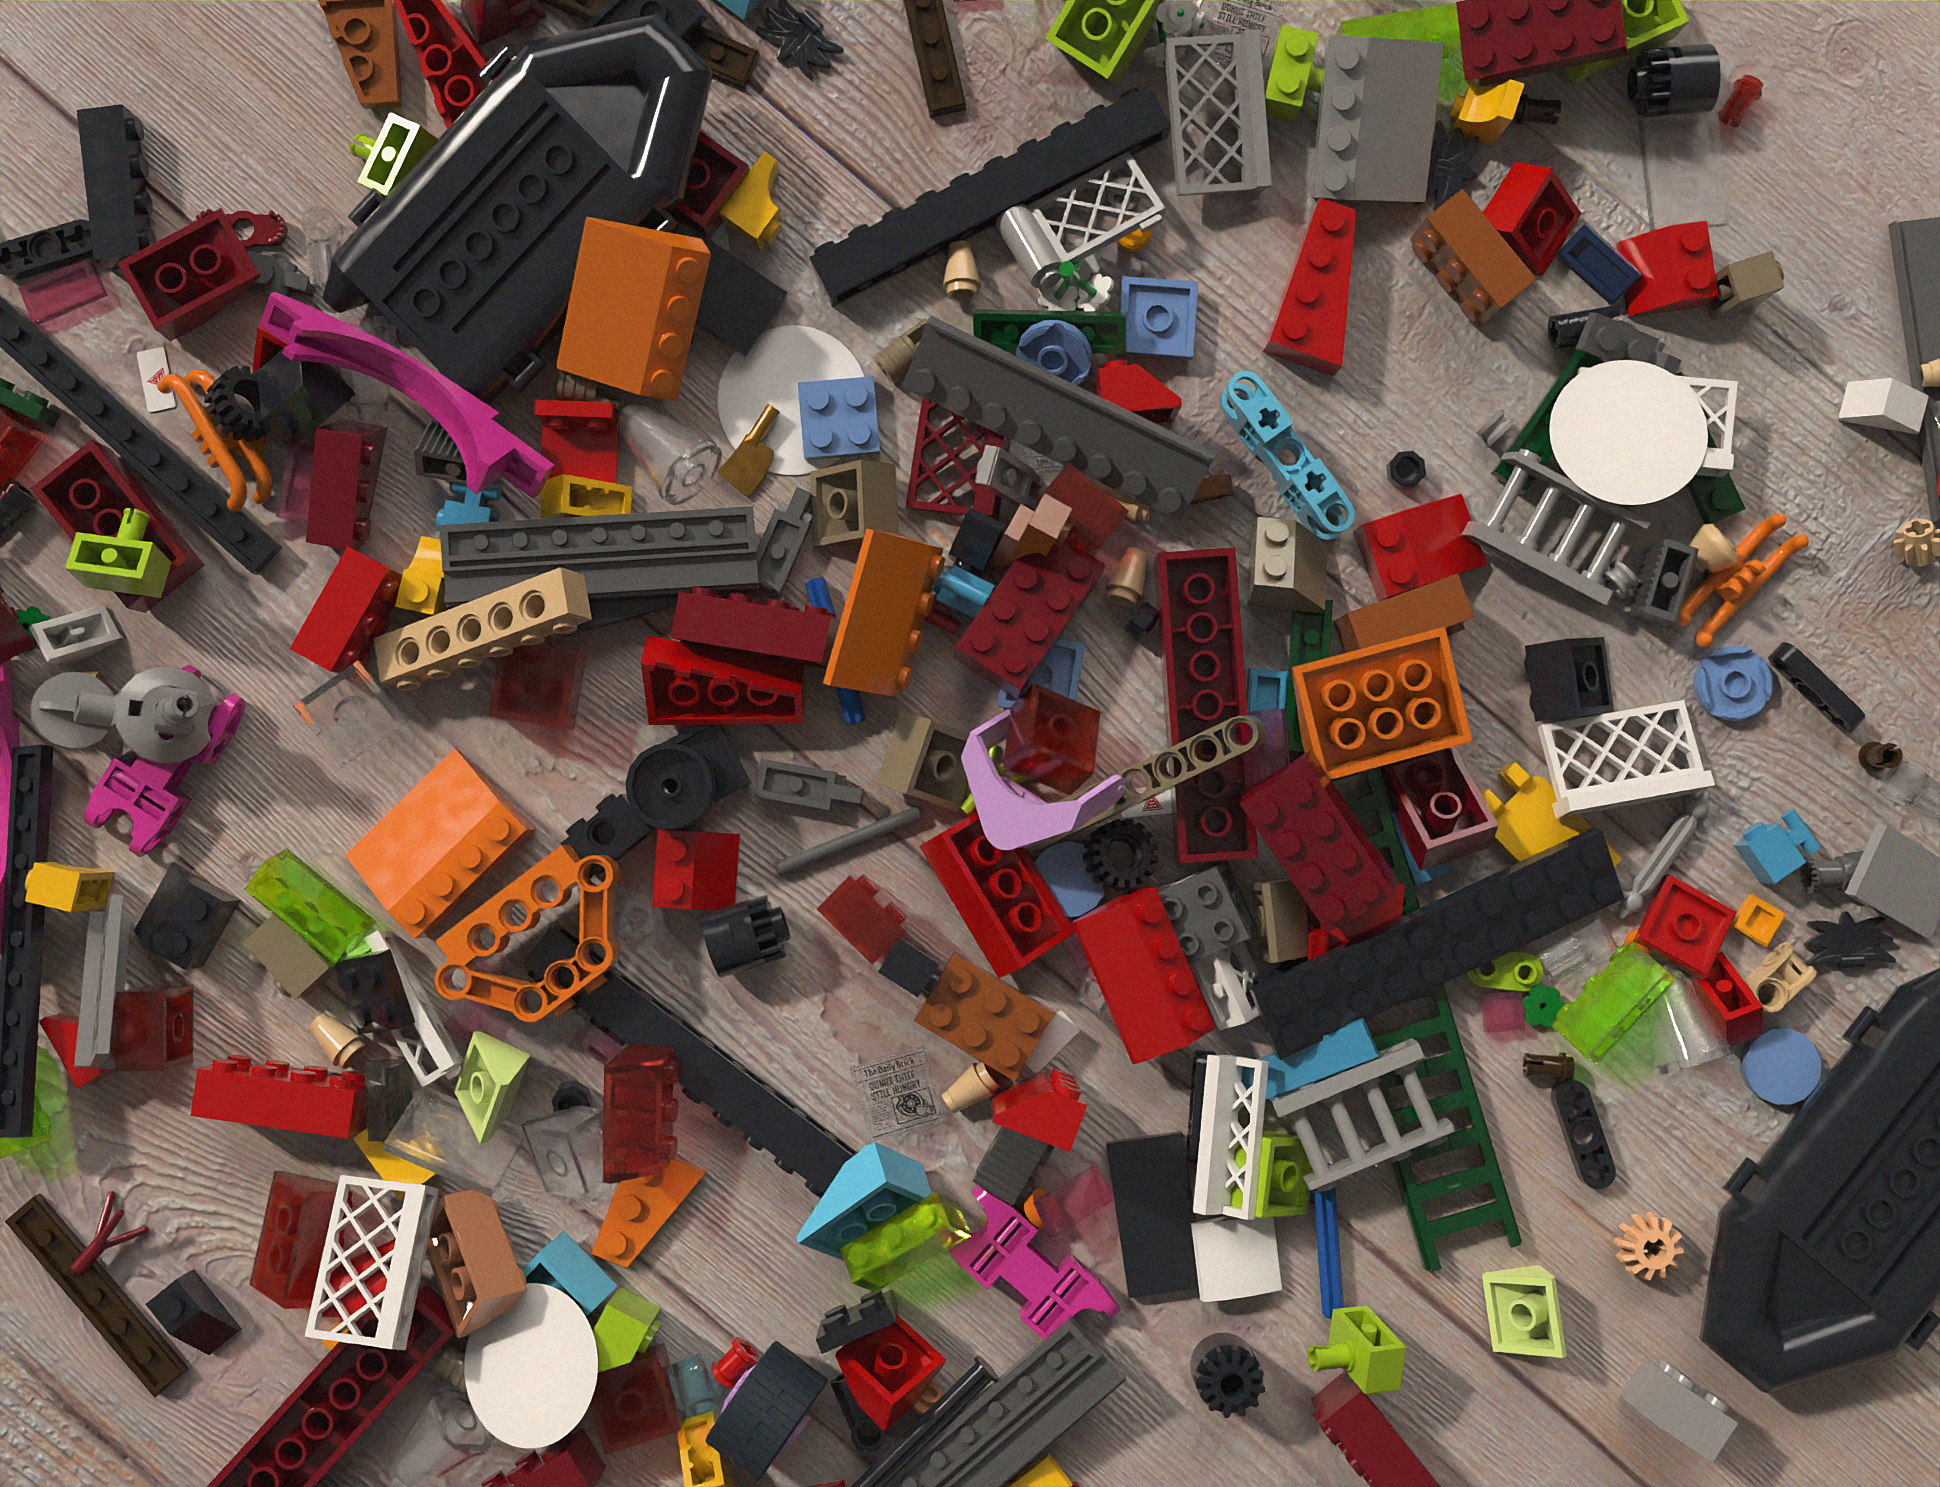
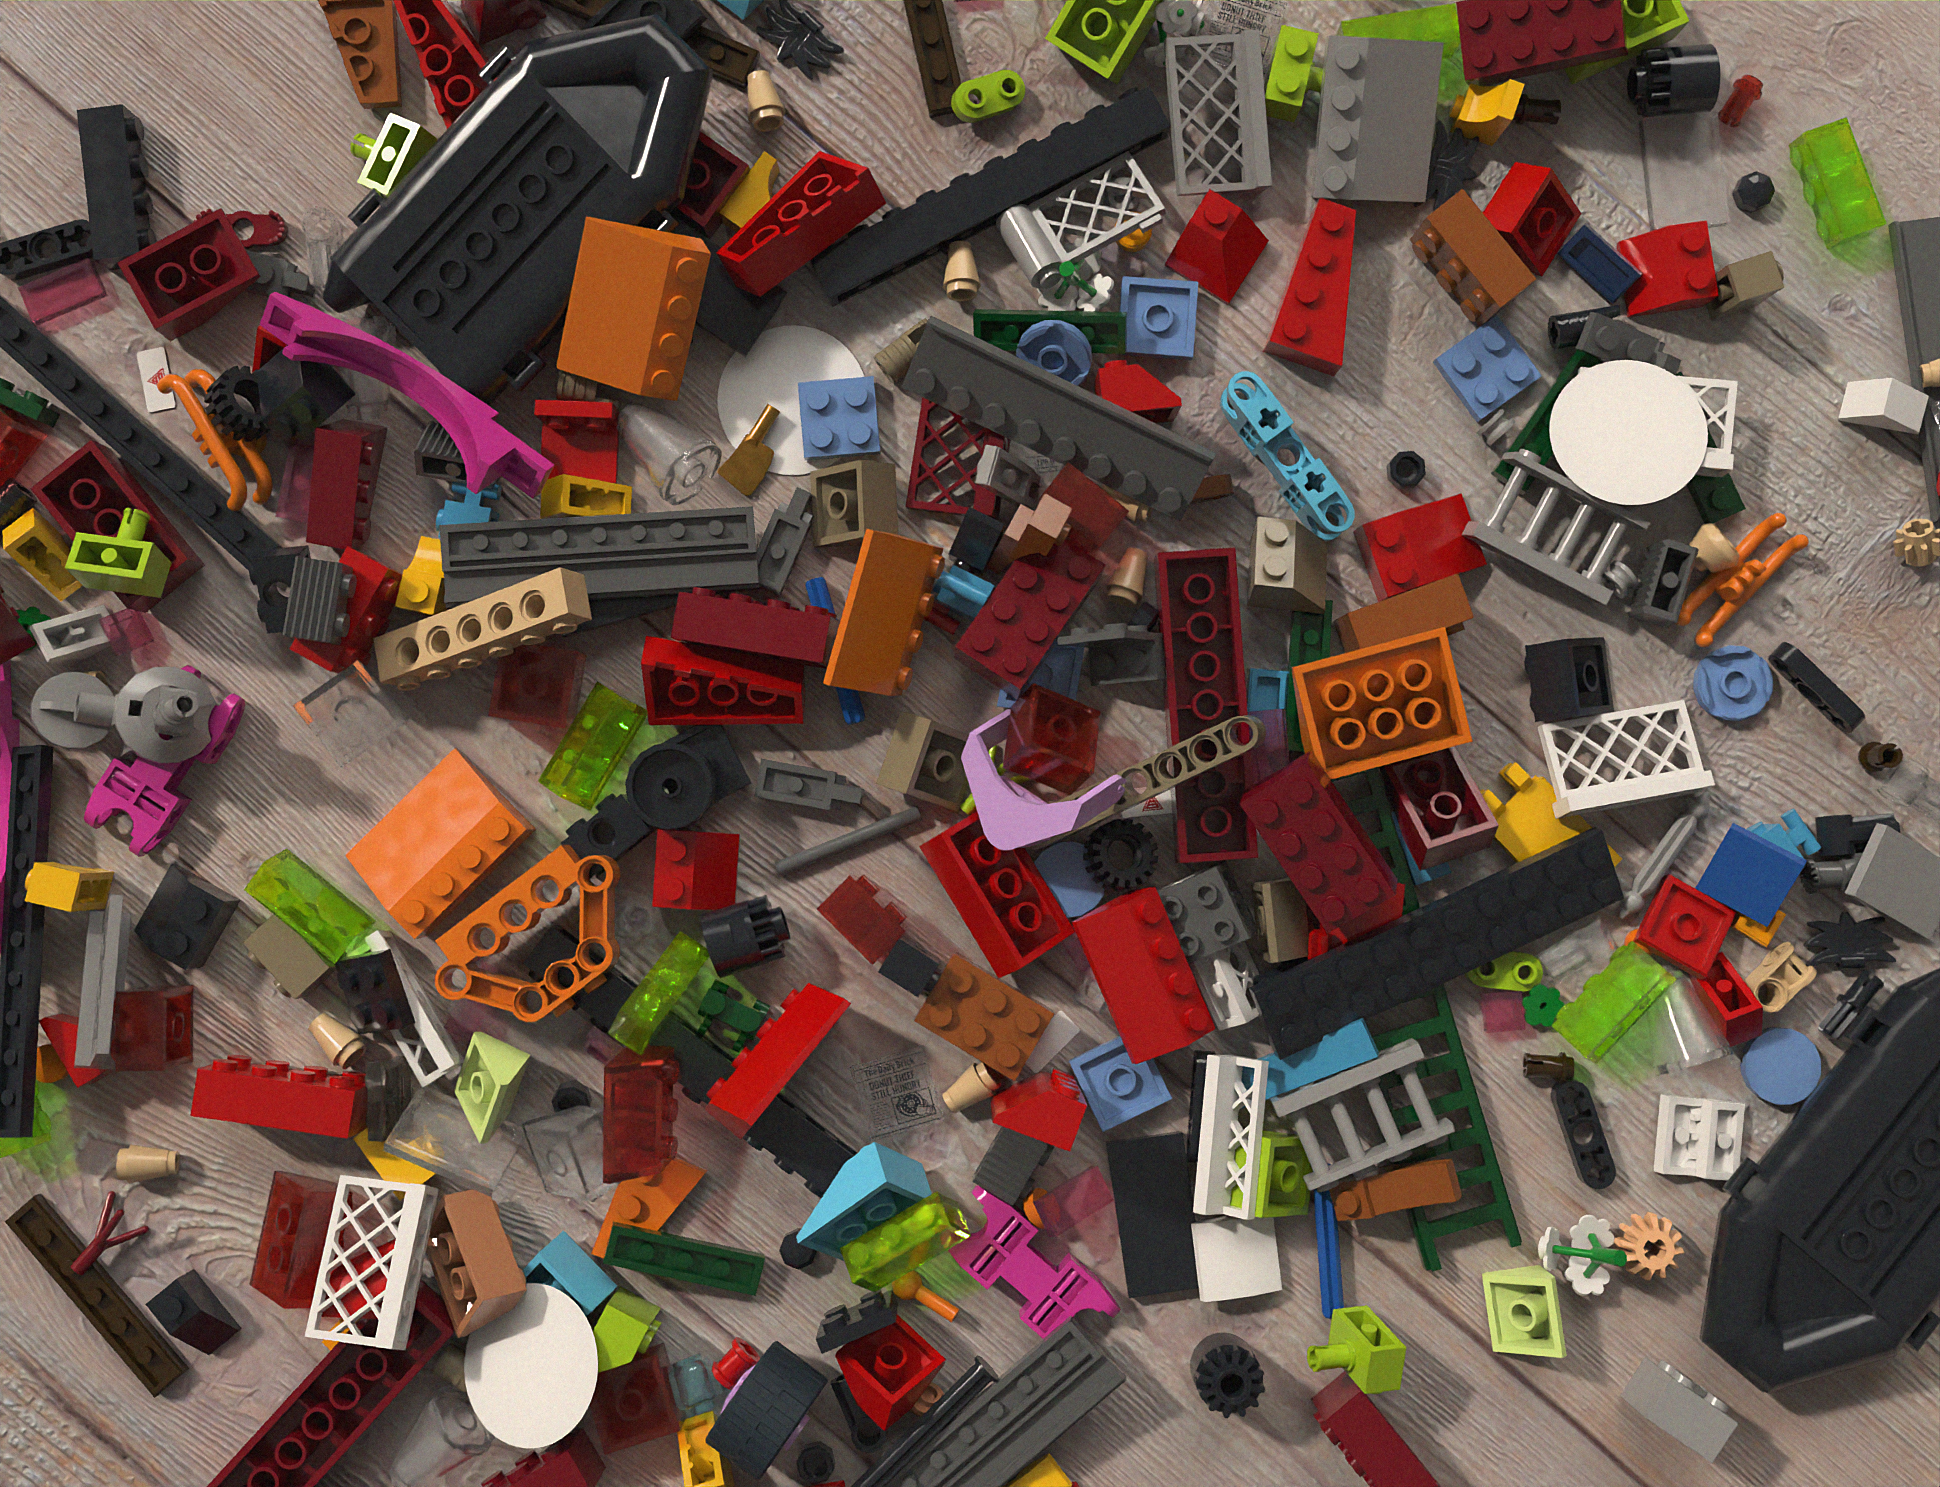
(41, 552): none -> yellow arch
(49, 1065): none -> orange tile
(126, 631): none -> clear pink tile
(146, 1163): none -> tan cone
(265, 571): none -> black brick
(319, 601): none -> dark grey brick
(593, 746): none -> clear neon green brick
(659, 993): none -> clear neon green brick
(684, 1258): none -> dark green plate
(731, 1013): none -> dark green piece
(764, 104): none -> tan cone
(775, 1058): none -> red slope
(795, 1254): none -> black tile
(800, 222): none -> red wedge
(815, 1462): none -> black tile
(911, 1287): none -> orange bar
(991, 96): none -> lime plate
(1116, 1086): none -> medium blue plate
(1120, 653): none -> dark grey bracket
(1217, 247): none -> red slope
(1395, 1189): none -> dark orange slope
(1487, 368): none -> medium blue plate
(1590, 1242): none -> white plant
(1698, 1137): none -> white slope
(1750, 874): none -> blue tile
(1753, 192): none -> black tile
(1836, 183): none -> clear neon green brick
(1847, 834): none -> black piece
(1850, 1005): none -> black axle

